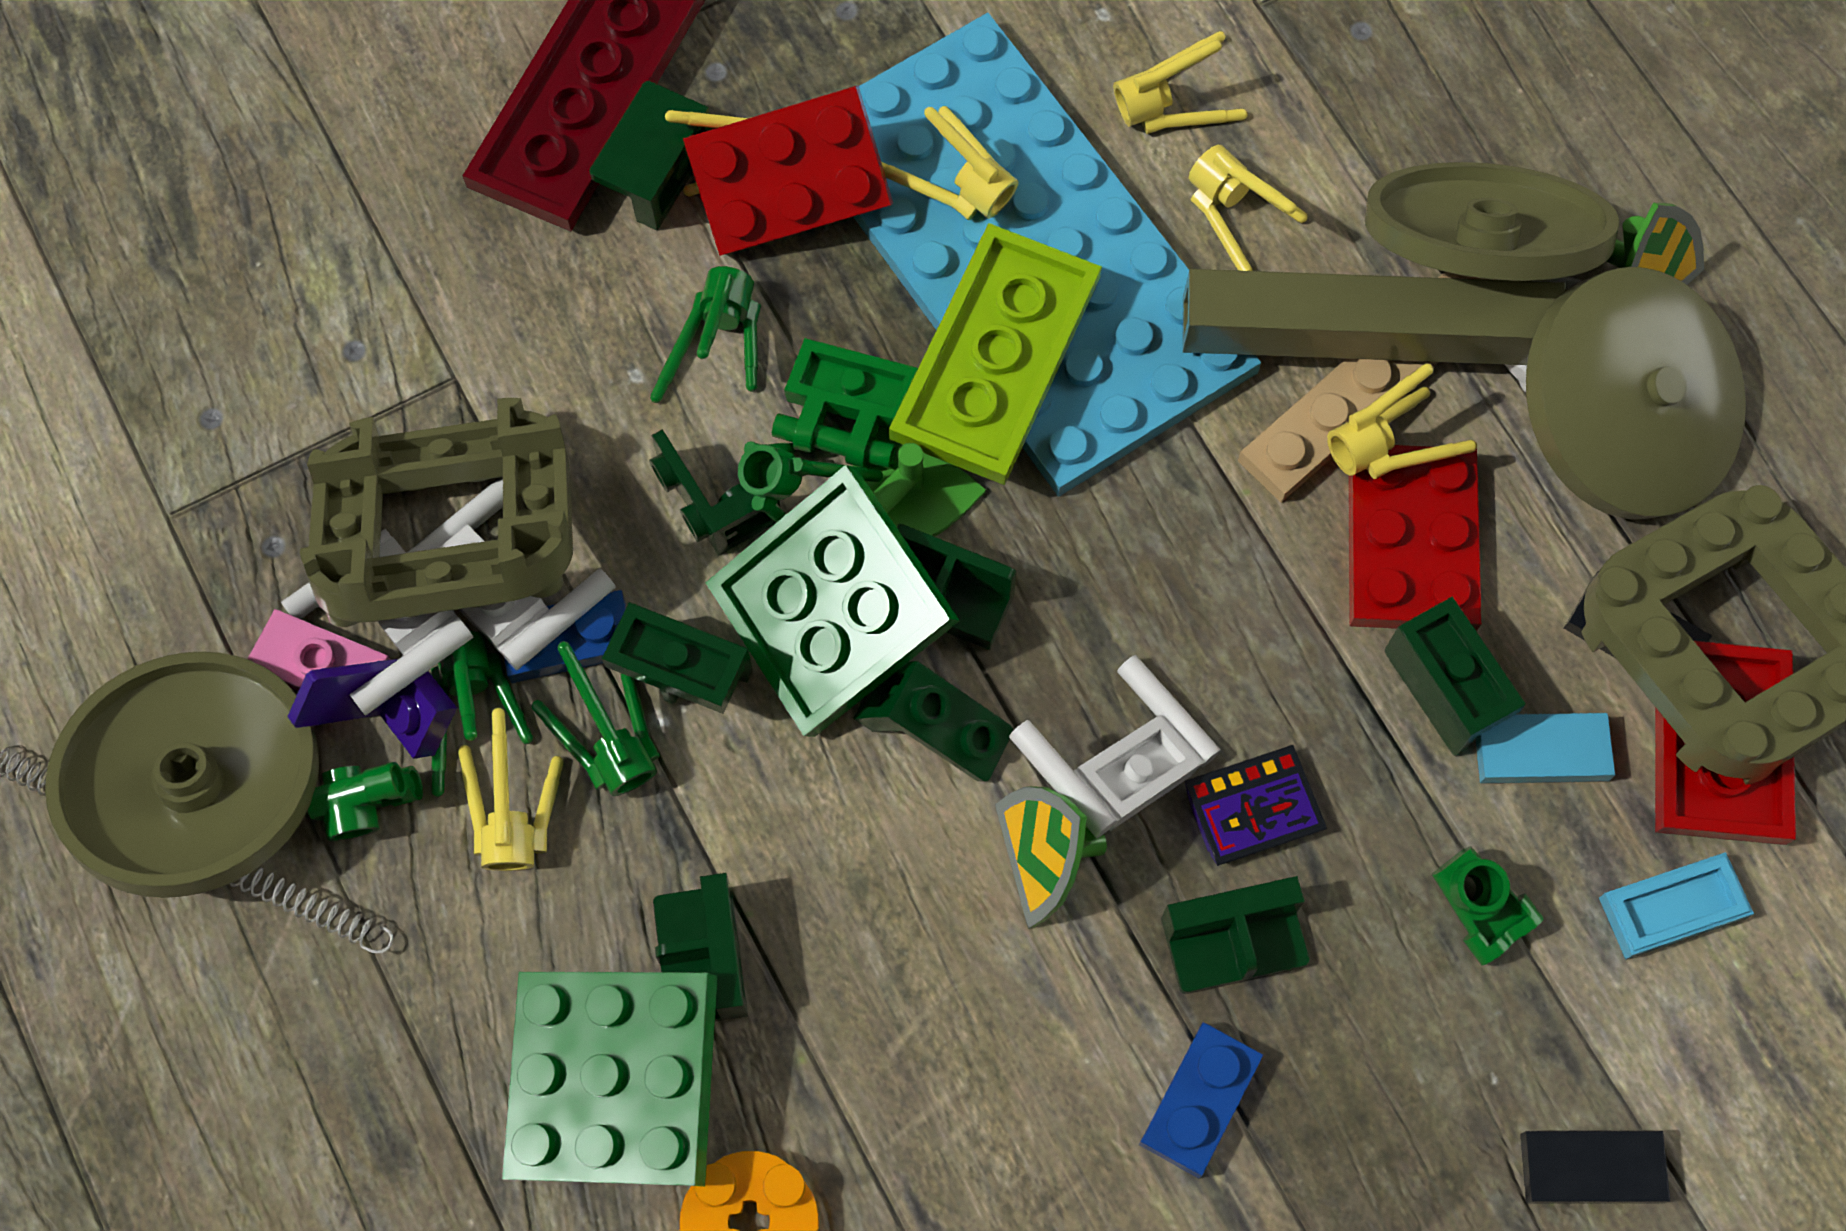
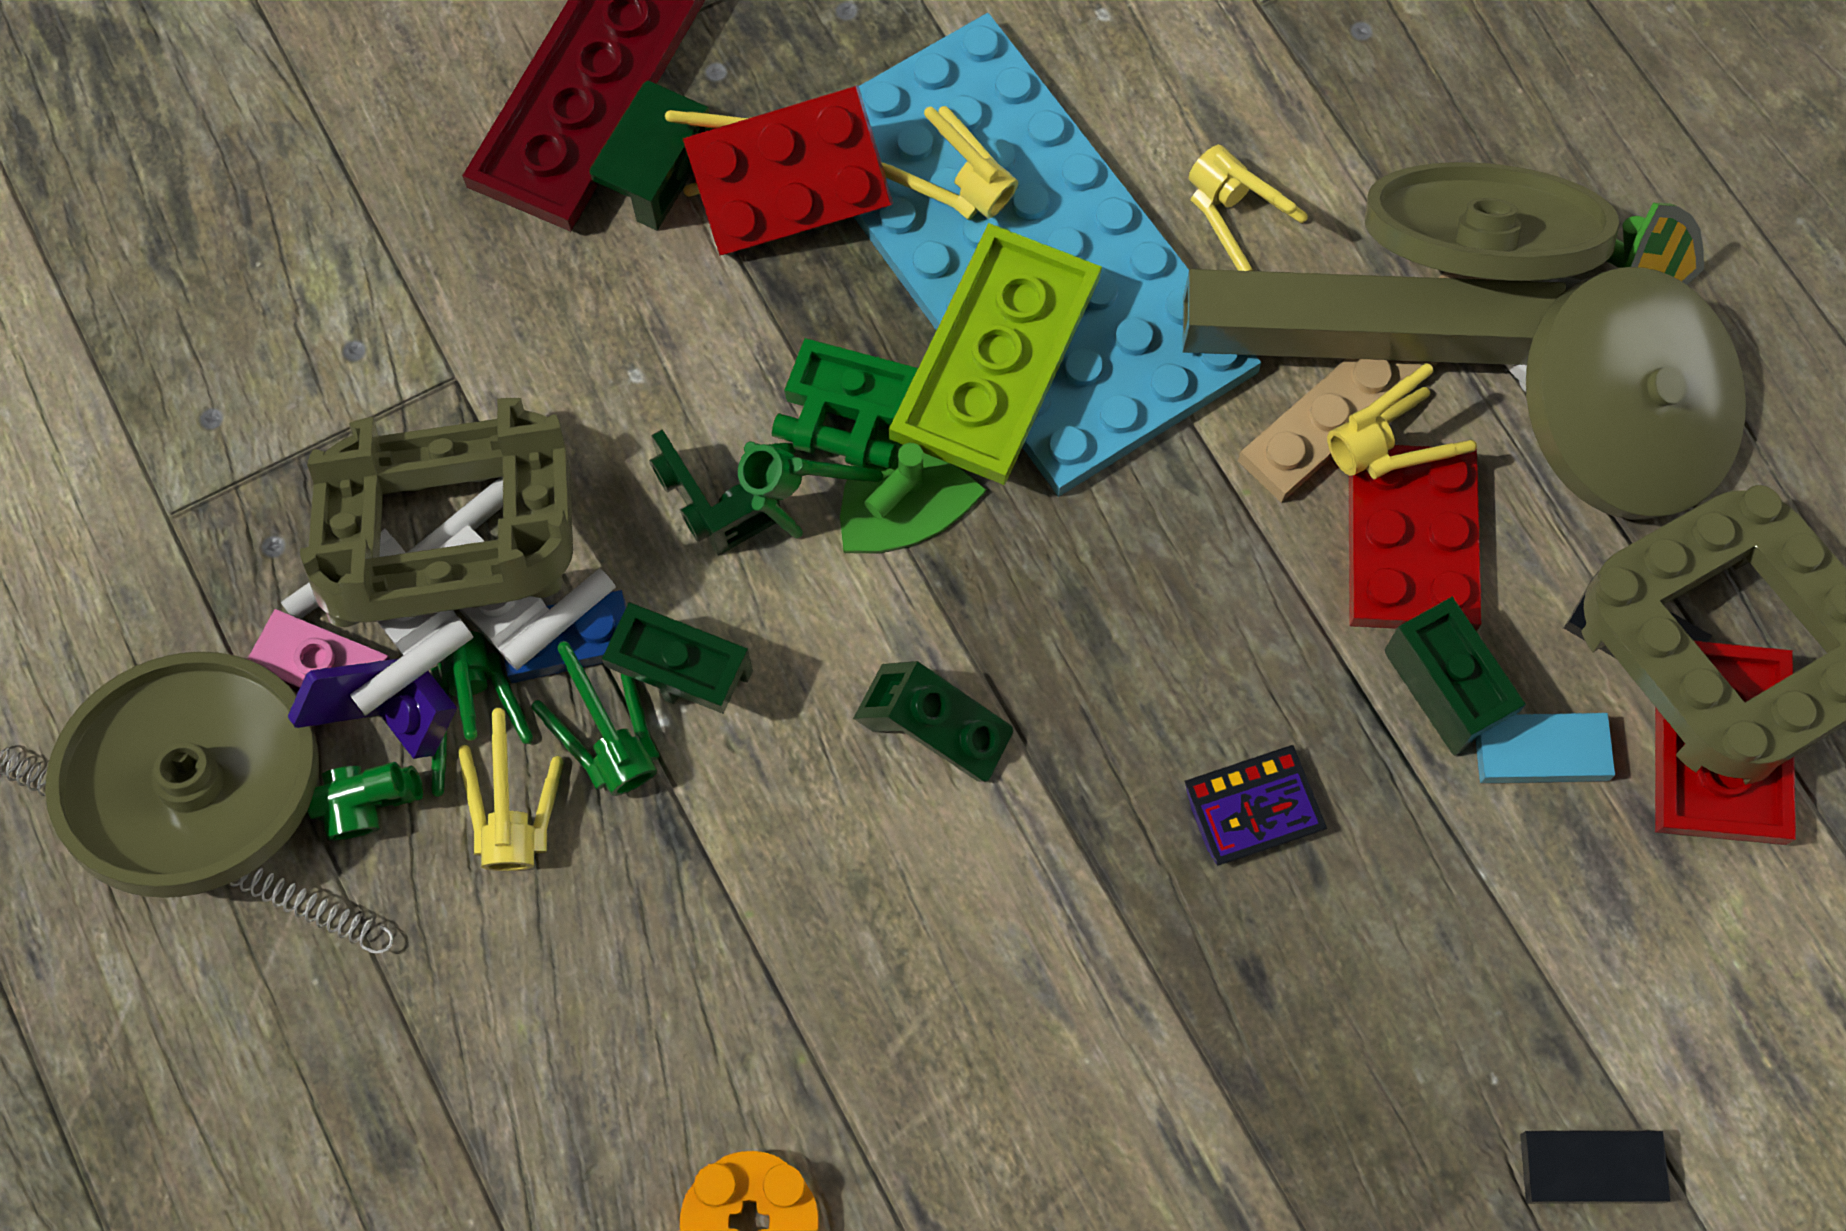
(611, 1078): plate -> none
(701, 936): dark green panel -> none
(722, 306): green plant -> none
(831, 601): plate -> none
(970, 583): dark green panel -> none
(1045, 846): shield -> none
(1133, 769): white plate -> none
(1148, 93): light yellow plant -> none
(1201, 1100): blue plate -> none
(1236, 935): dark green panel -> none
(1495, 913): green plate -> none
(1675, 905): medium azure tile -> none

